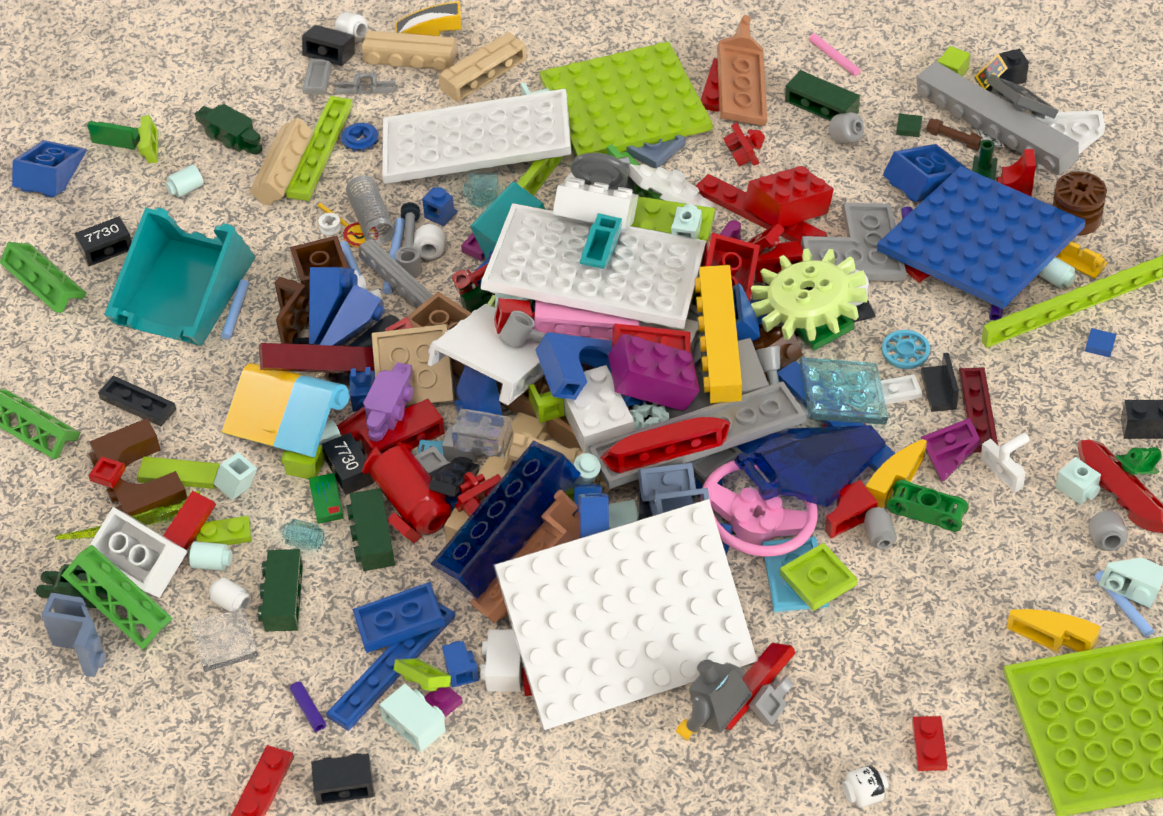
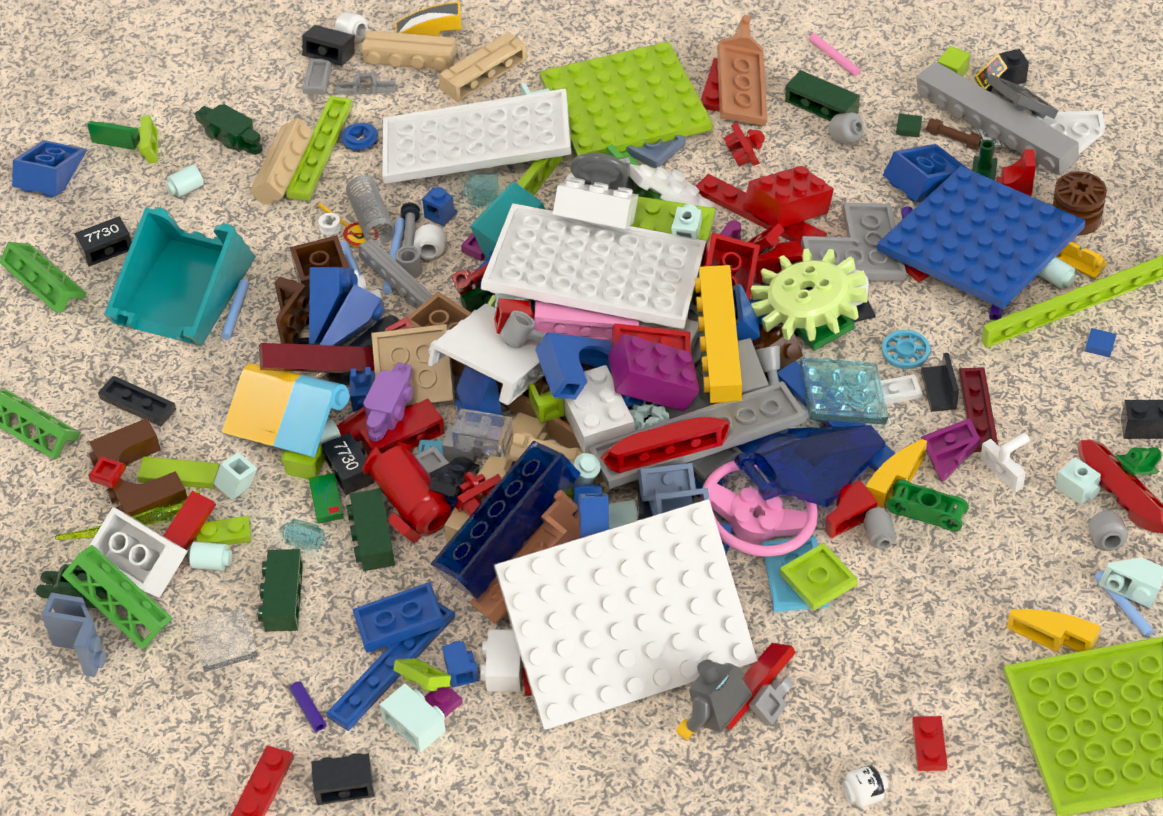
(229, 595): white brick -> none
(601, 241): teal slope -> none

